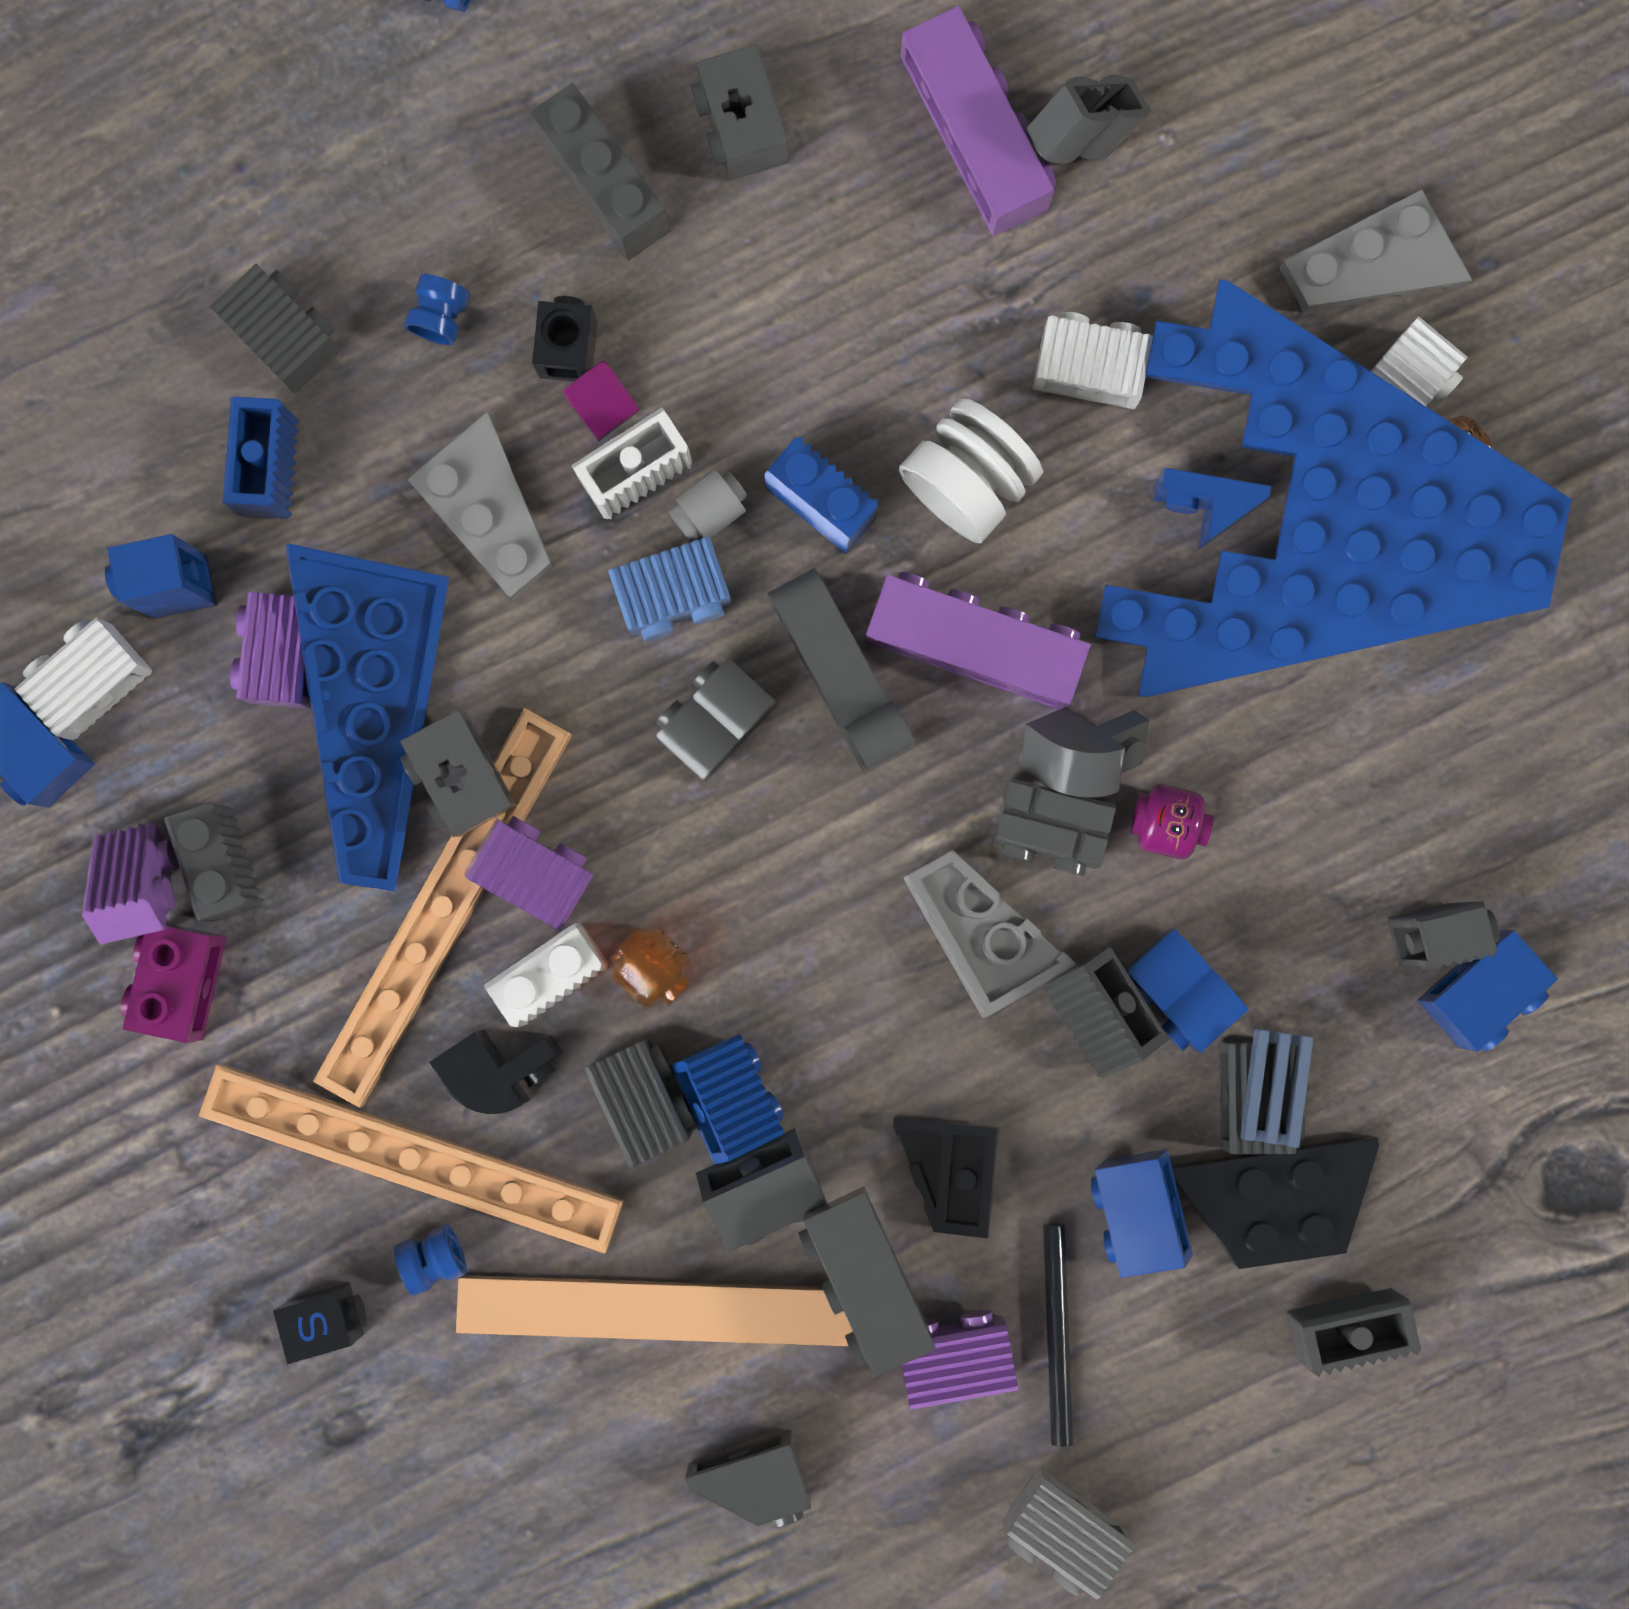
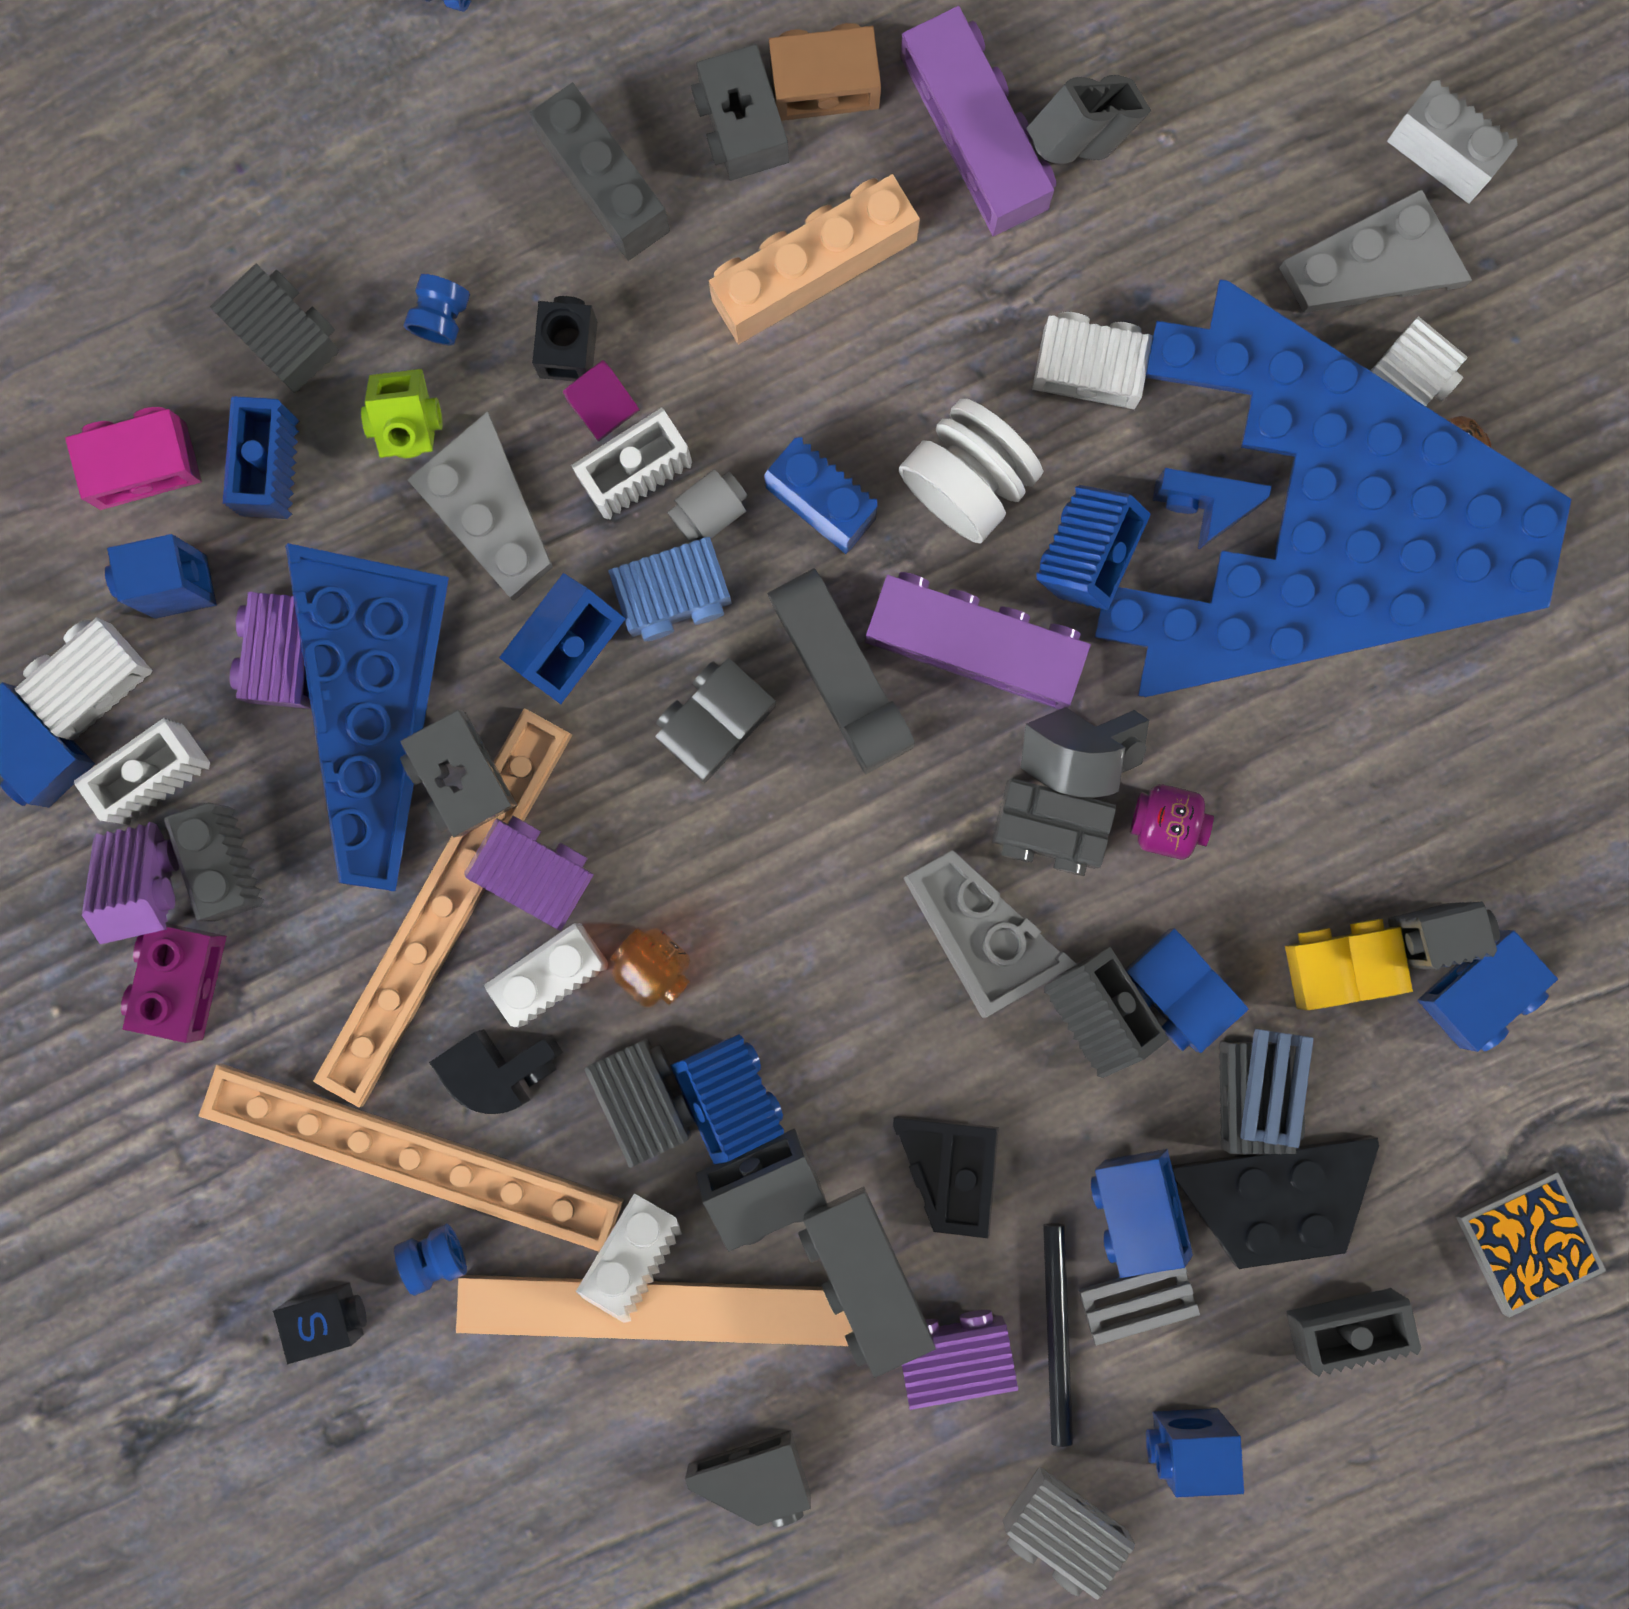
(132, 458): none -> dark pink brick
(142, 772): none -> white brick
(400, 414): none -> lime brick
(562, 638): none -> blue brick
(629, 1258): none -> white brick
(814, 258): none -> light nougat brick
(825, 71): none -> medium nougat brick
(1092, 546): none -> blue brick
(1141, 1323): none -> light grey tile
(1196, 1452): none -> blue brick
(1348, 967): none -> yellow brick
(1452, 141): none -> light grey brick
(1530, 1243): none -> tile

